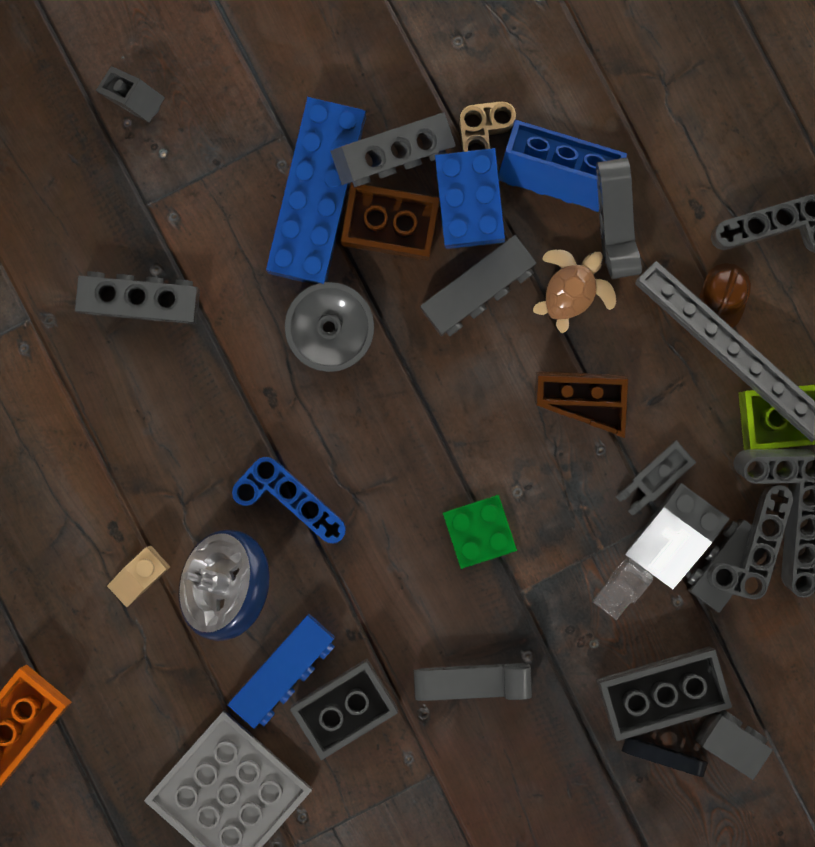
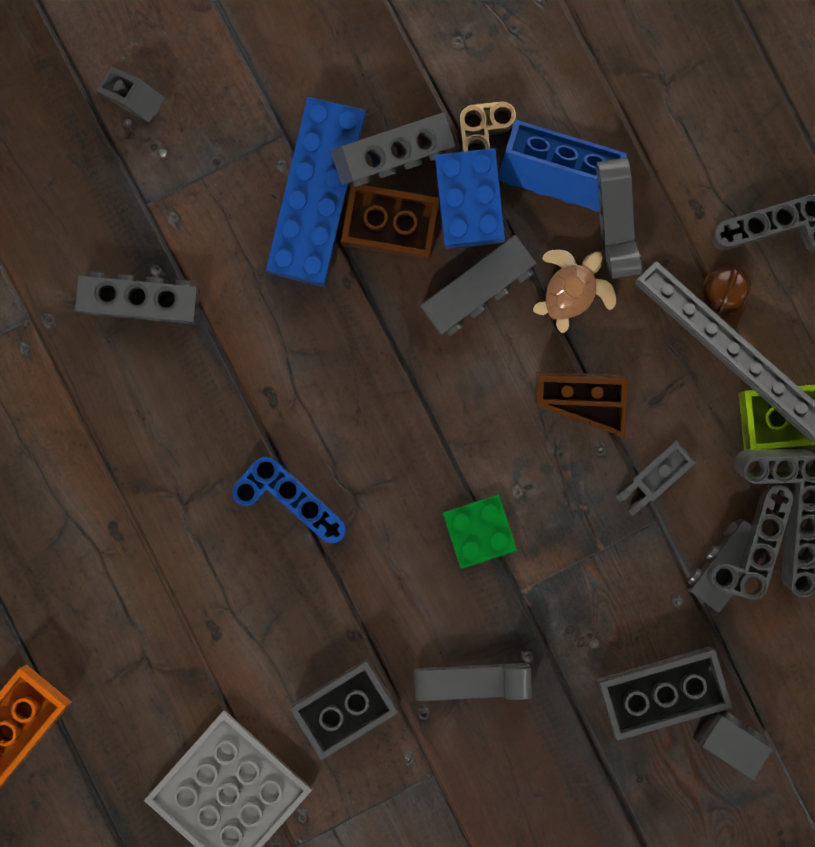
(138, 575): tan slope -> none
(210, 578): flat silver wheel -> none
(281, 671): blue brick -> none
(351, 331): dark grey dish -> none
(624, 587): clear brick -> none
(665, 756): black beam -> none
(676, 535): slope -> none

